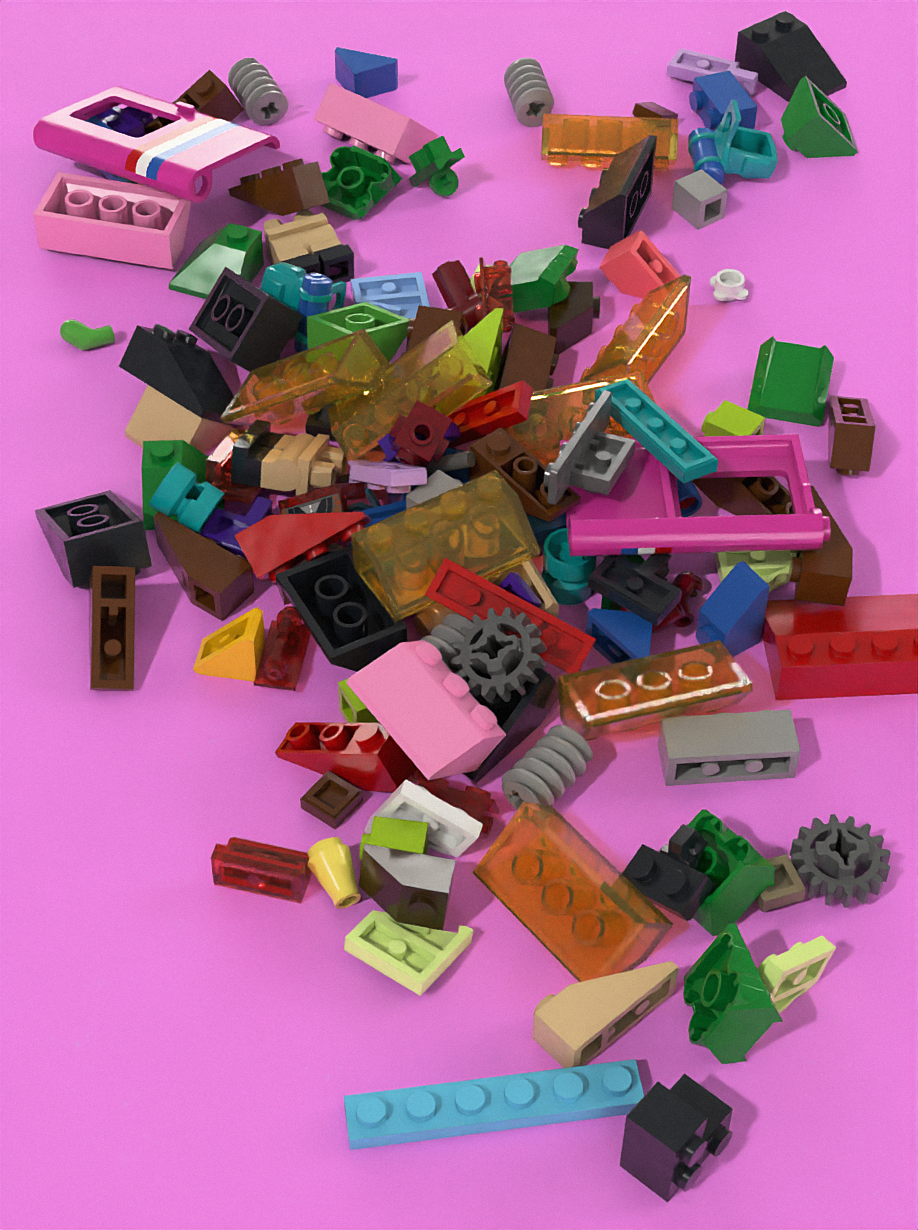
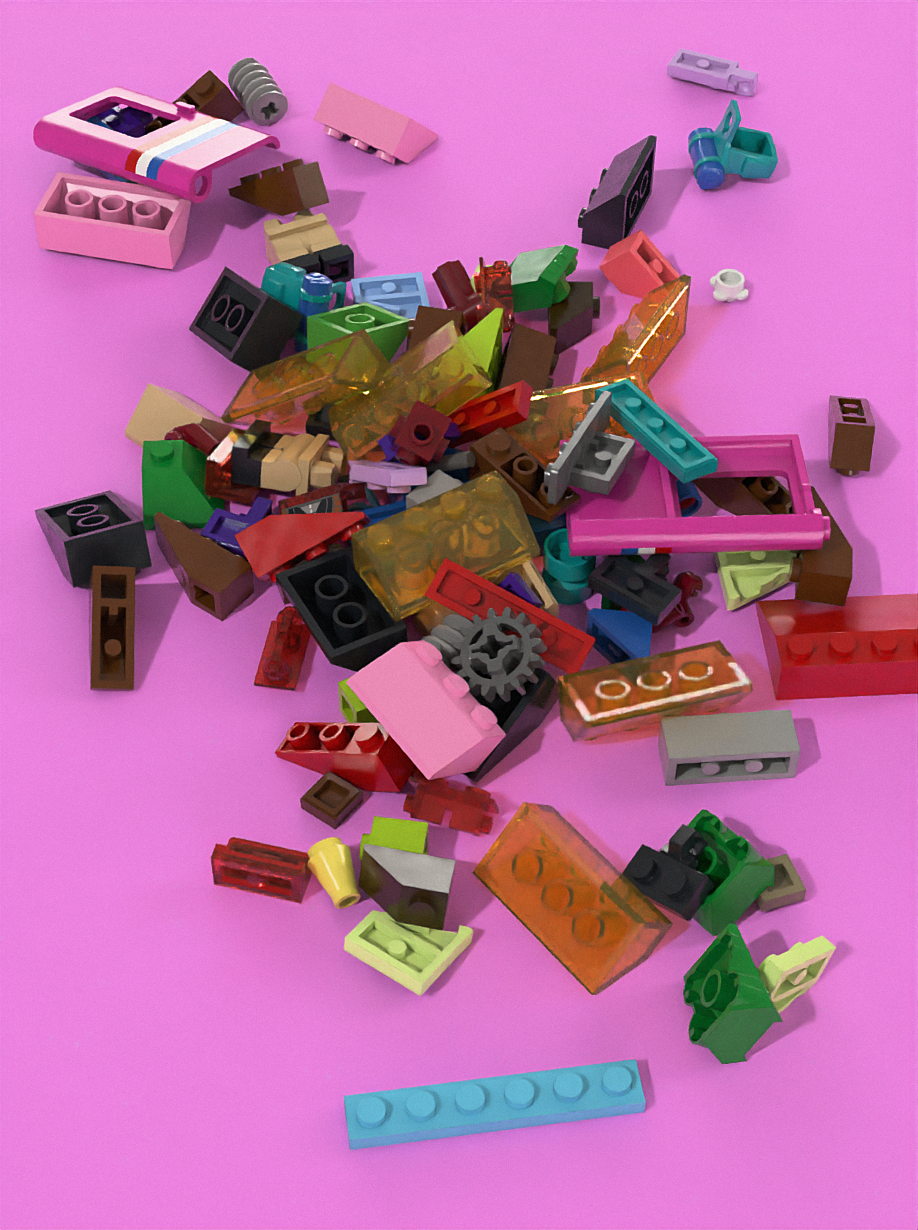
(85, 337): bright green arm -> none
(178, 370): black slope -> none
(186, 498): teal wheel -> none
(196, 436): none -> dark red arm
(230, 246): green slope -> none
(234, 648): yellow slope -> none
(357, 181): green slope -> none
(365, 72): blue slope -> none
(435, 163): green hips -> none
(448, 827): white wing -> none
(528, 91): light grey piece -> none
(547, 768): light grey piece -> none
(599, 1011): tan slope -> none
(603, 137): clear yellow slope -> none
(652, 110): reddish brown tile -> none
(673, 1135): black brick -> none
(699, 199): brick -> none
(712, 96): blue brick -> none
(732, 421): lime brick -> none
(735, 611): blue slope -> none
(783, 53): black slope -> none
(791, 382): green slope -> none
(816, 124): green slope -> none
(835, 860): dark grey gear -> none

